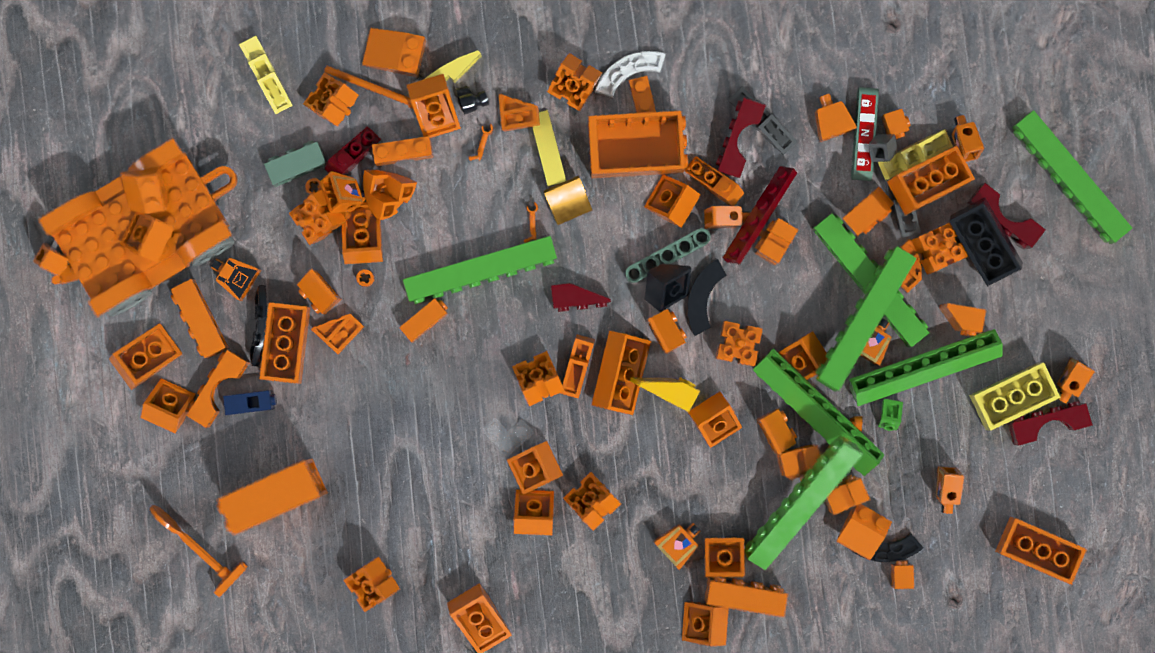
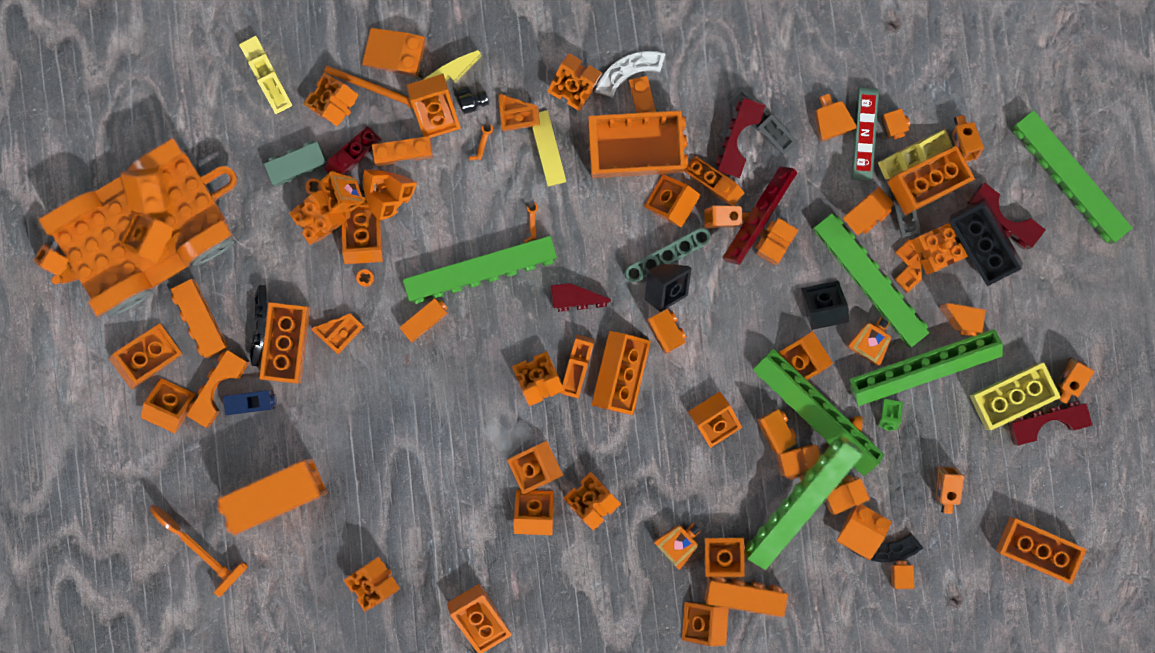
(235, 276): torso -> none
(318, 291): orange slope -> none
(568, 200): slope -> none
(678, 392): yellow slope -> none
(699, 296): black tile -> none
(739, 343): orange brick -> none
(825, 305): none -> black slope
(865, 319): bright green brick -> none
(883, 148): dark grey brick -> none

